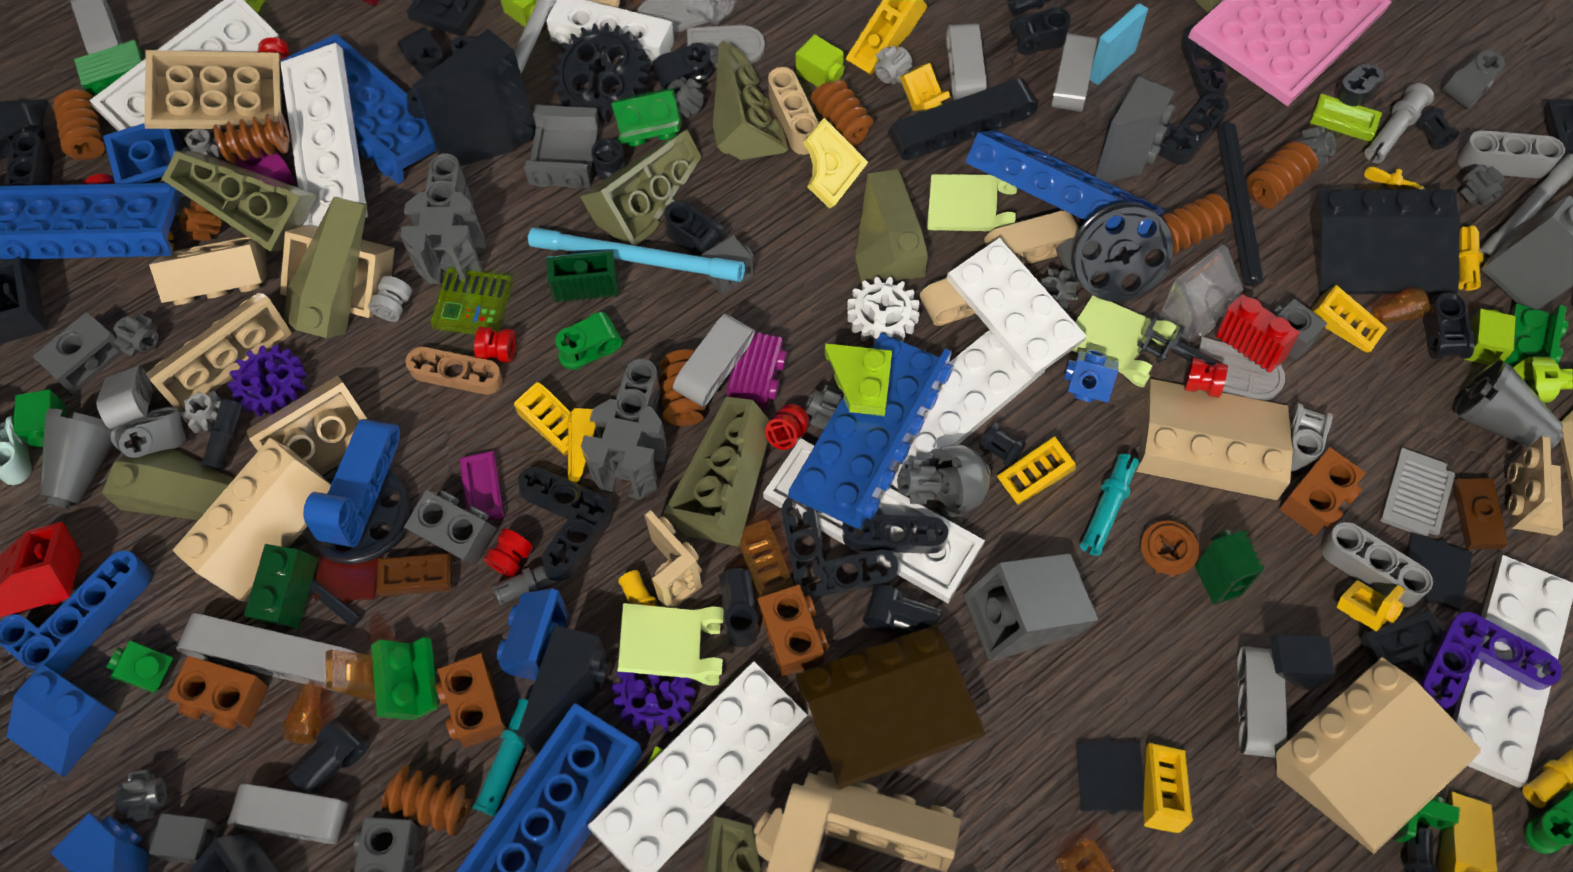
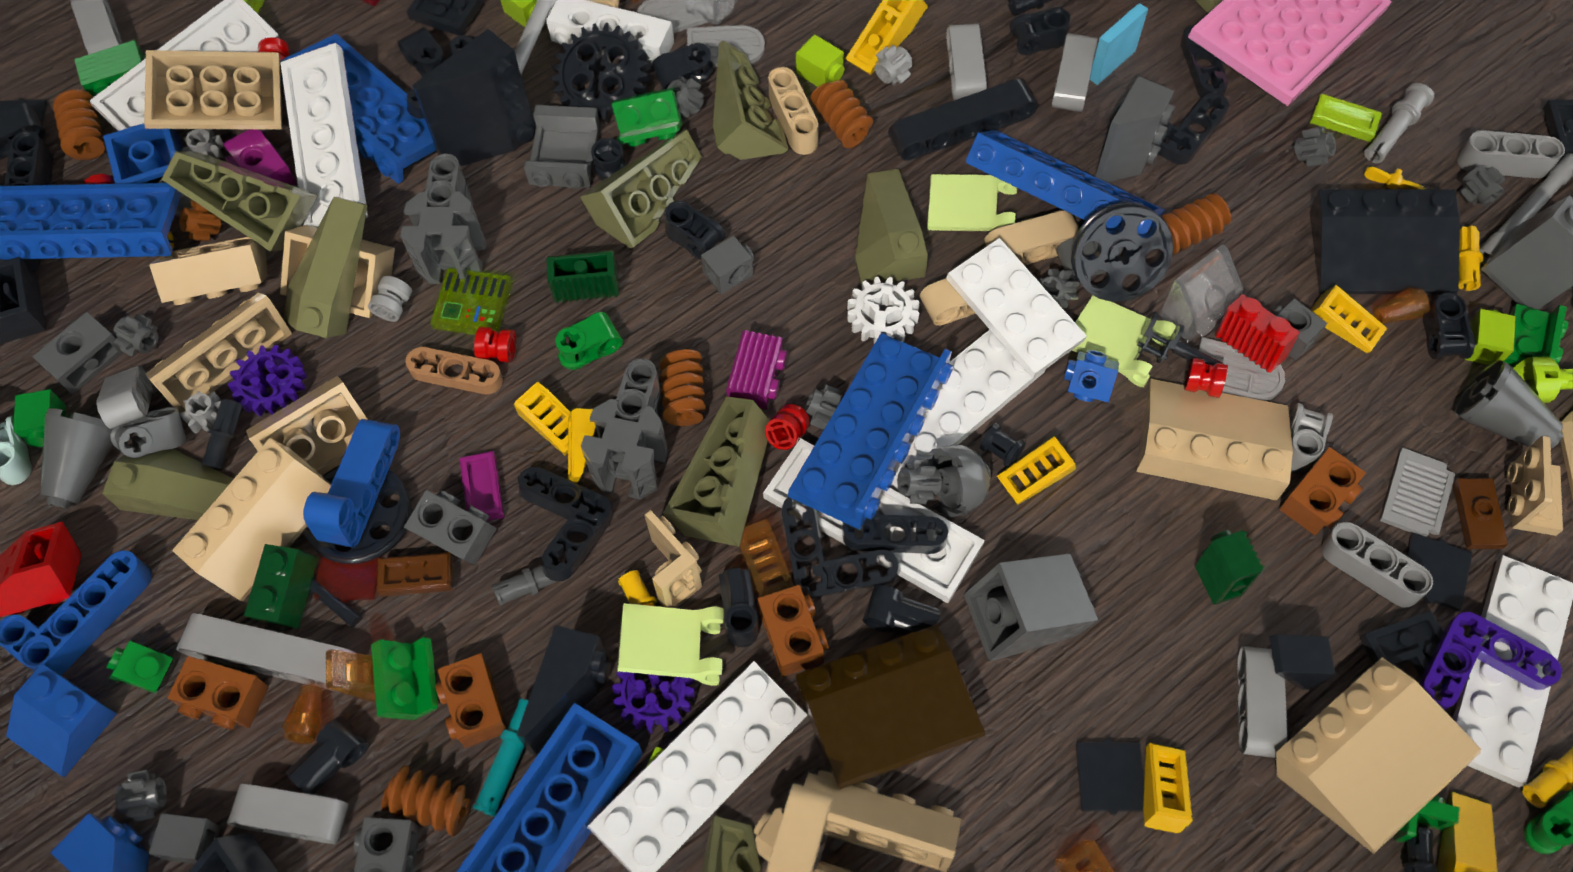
(252, 139): dark orange piece -> none
(508, 553): red wheel -> none
(530, 632): blue slope -> none
(713, 360): light grey beam -> none
(714, 267): medium azure piece -> none
(834, 163): light yellow tile -> none
(861, 376): lime wing -> none
(923, 88): yellow bracket -> none
(1114, 492): teal pin -> none
(1171, 534): dark orange gear -> none
(1240, 205): black axle -> none
(1281, 174): dark orange piece -> none
(1360, 85): black beam -> none
(1371, 606): yellow bracket -> none
(1437, 128): black bush -> none
(1475, 78): dark grey piece -> none

